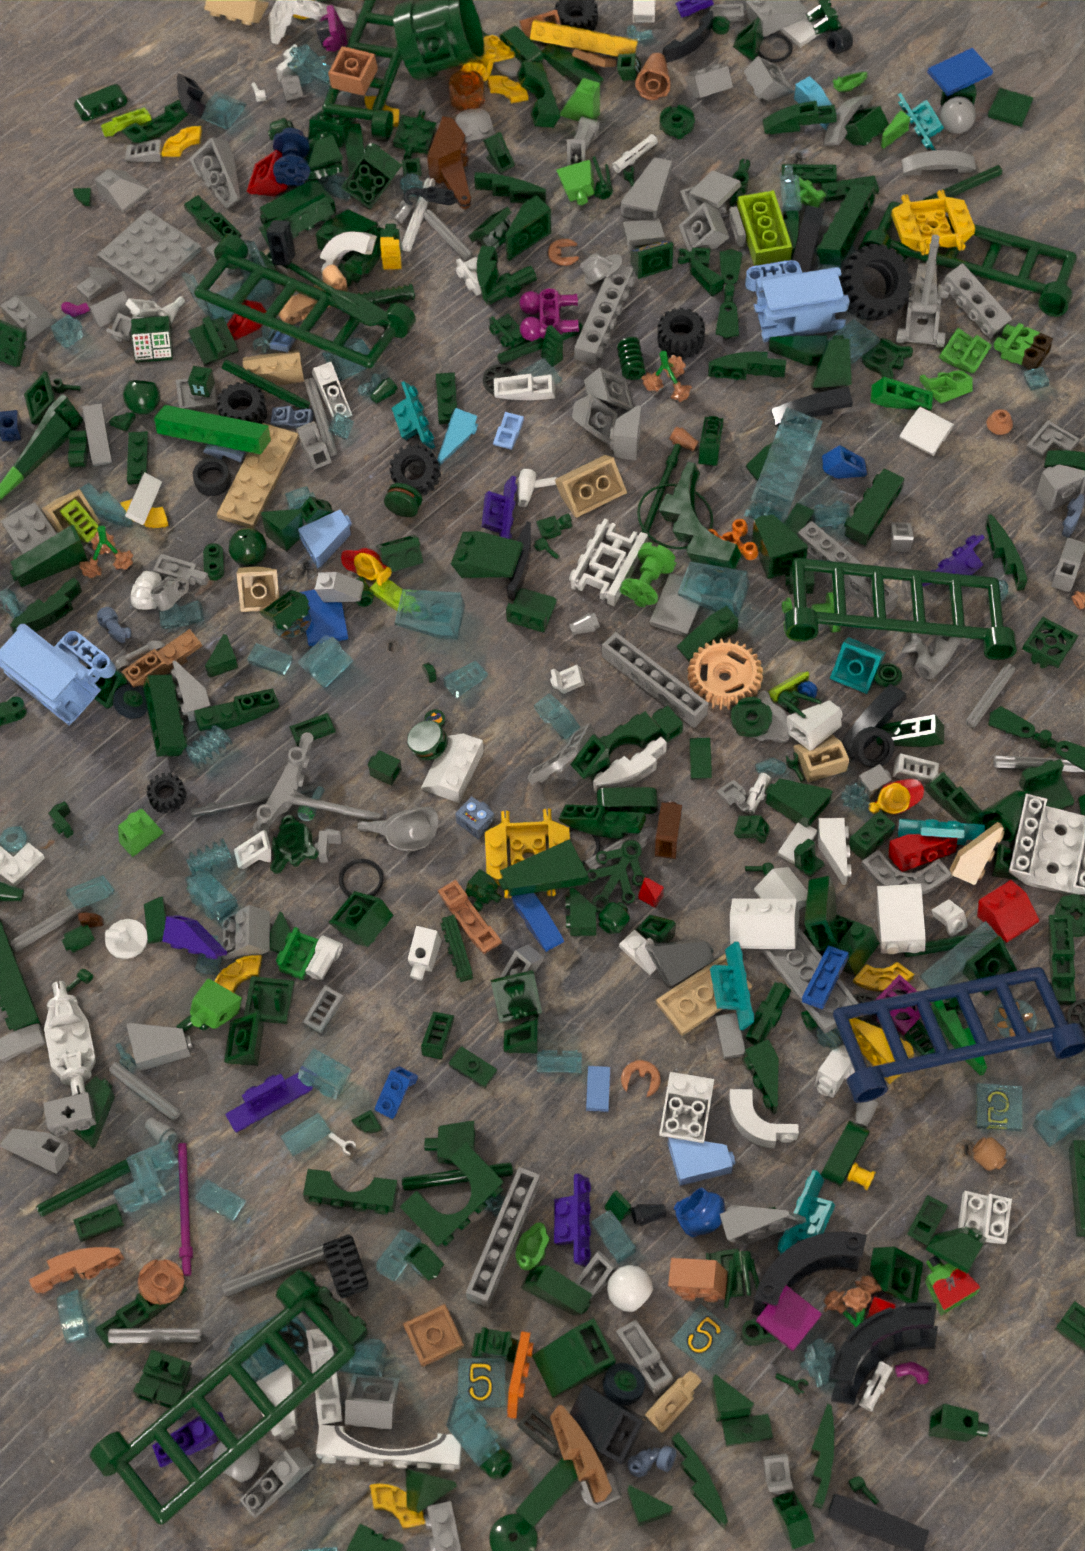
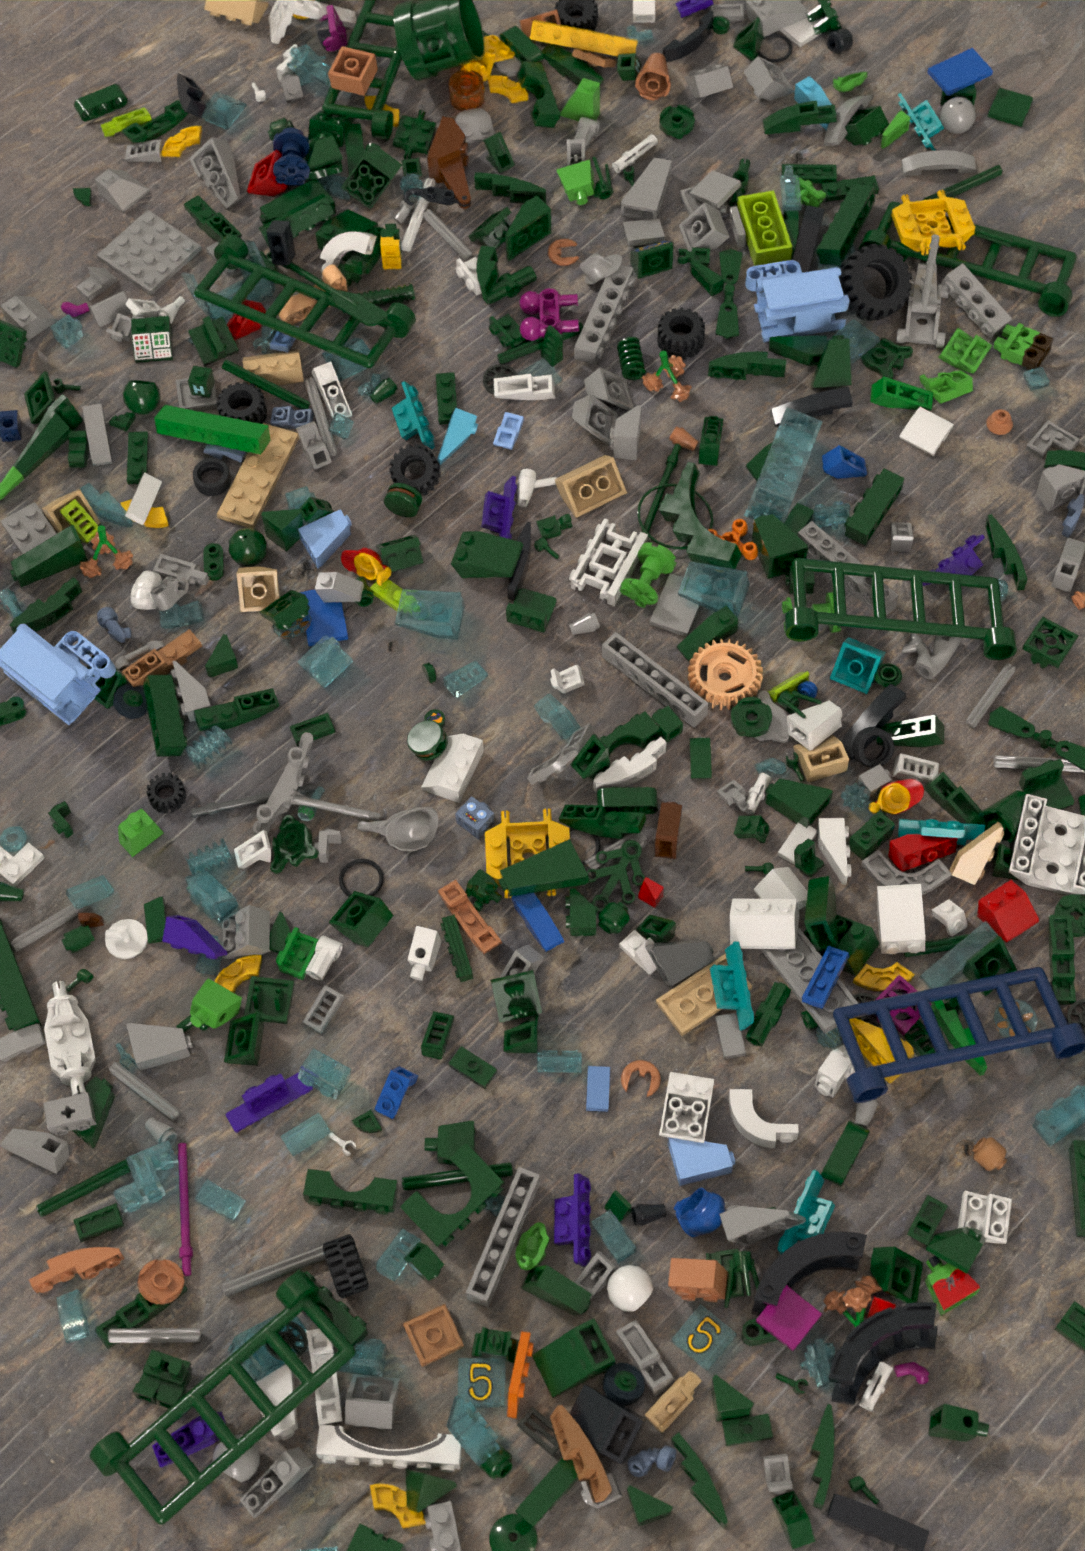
(270, 659): clear light blue tile -> none
(384, 767): dark green brick -> none
(764, 1066): dark green slope -> none
(861, 1176): yellow bush -> none
(999, 1107): clear light blue tile -> none

